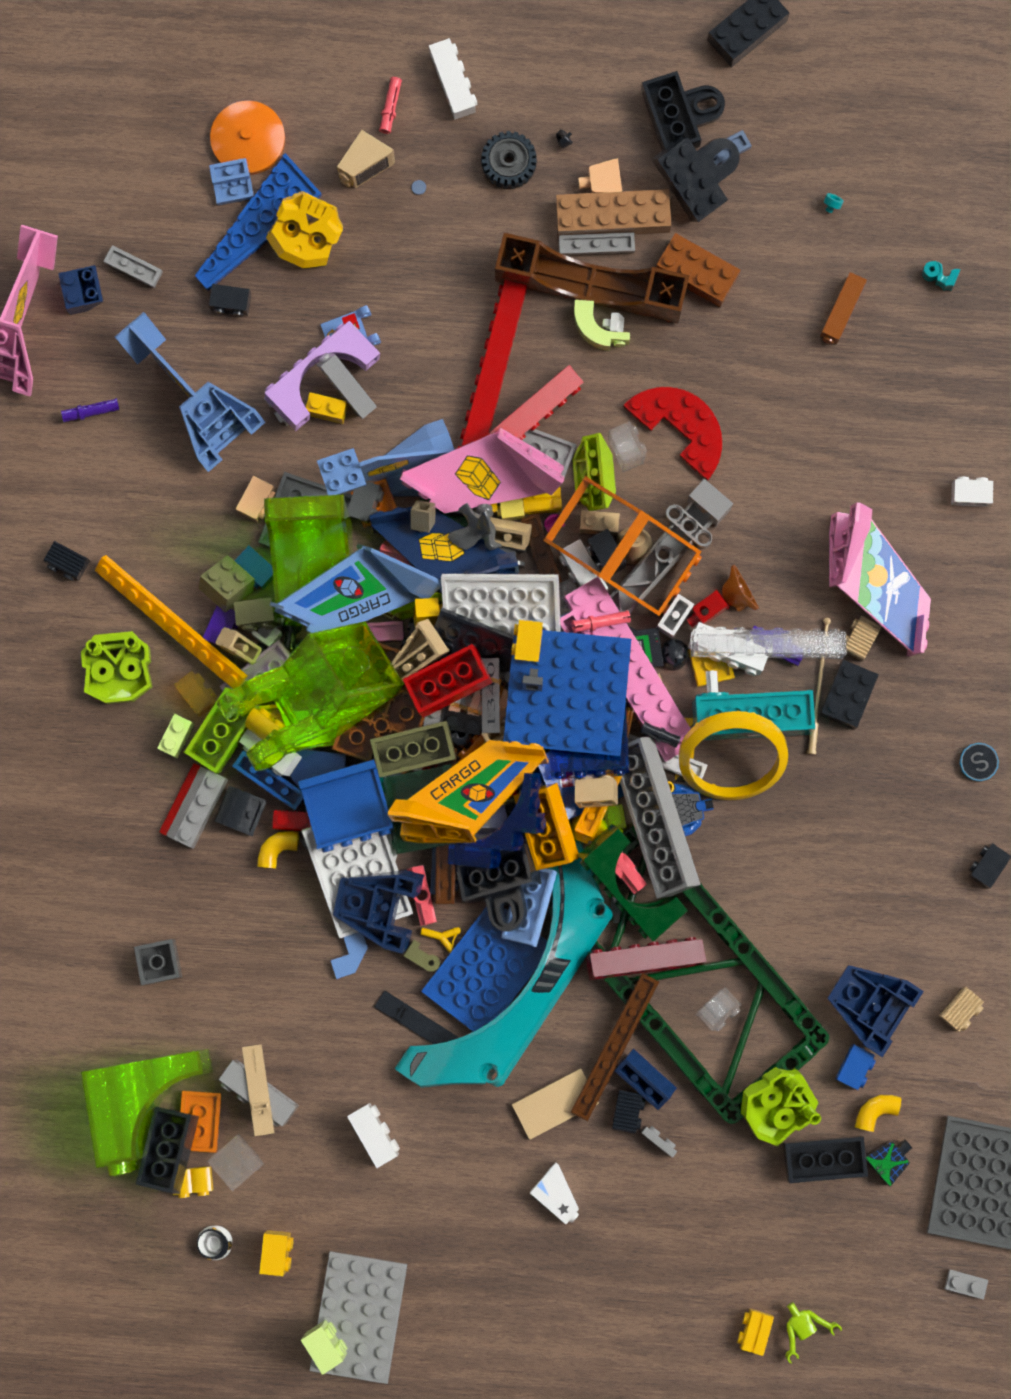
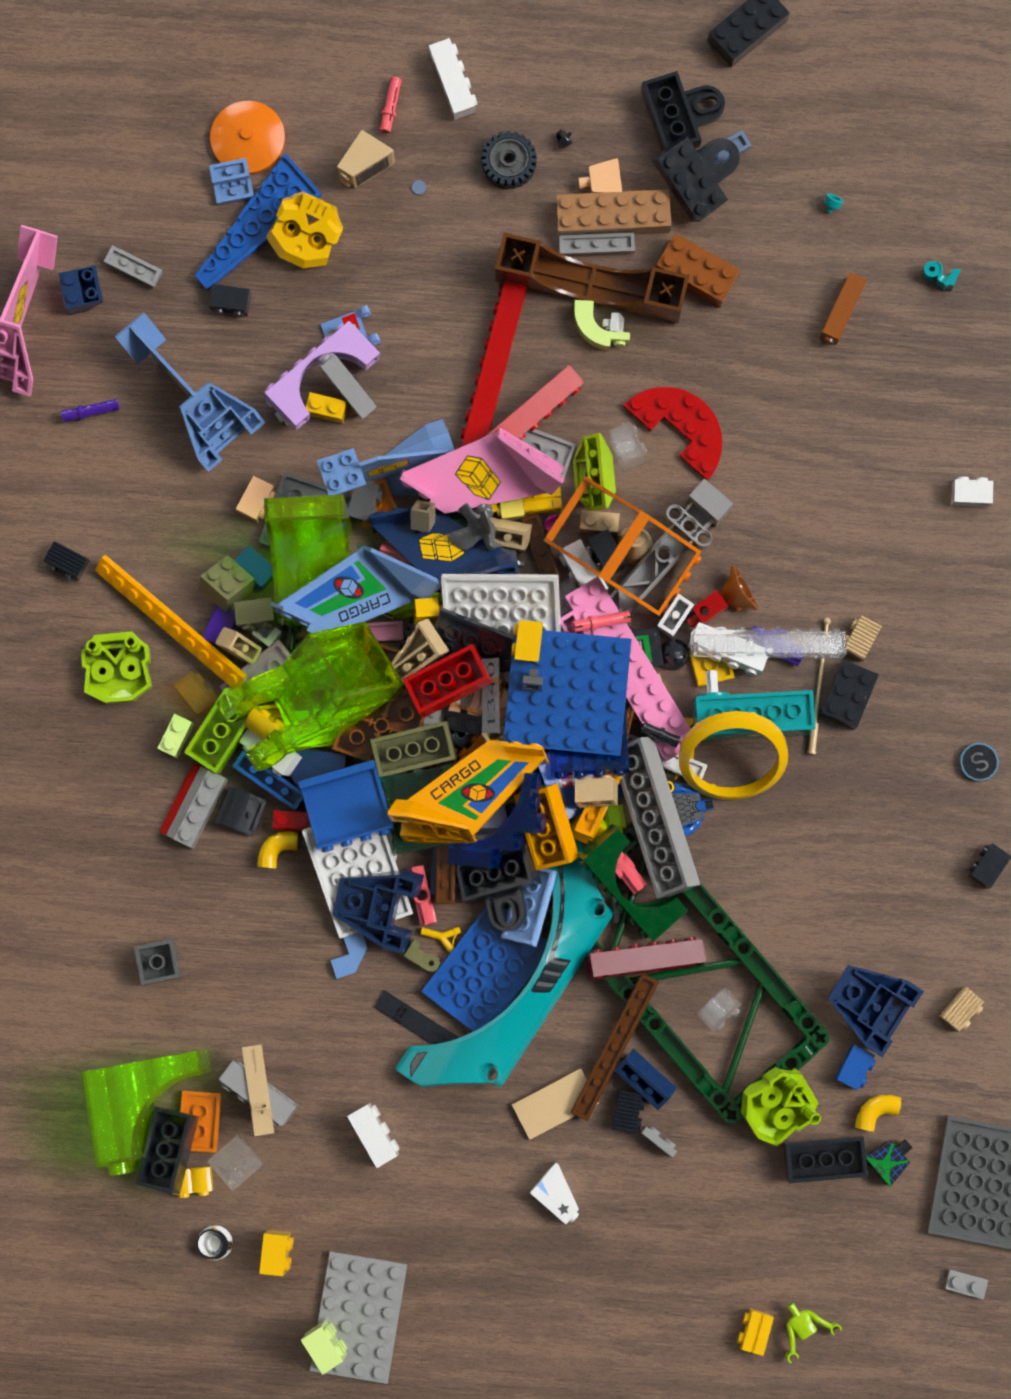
(877, 578): piece -> none

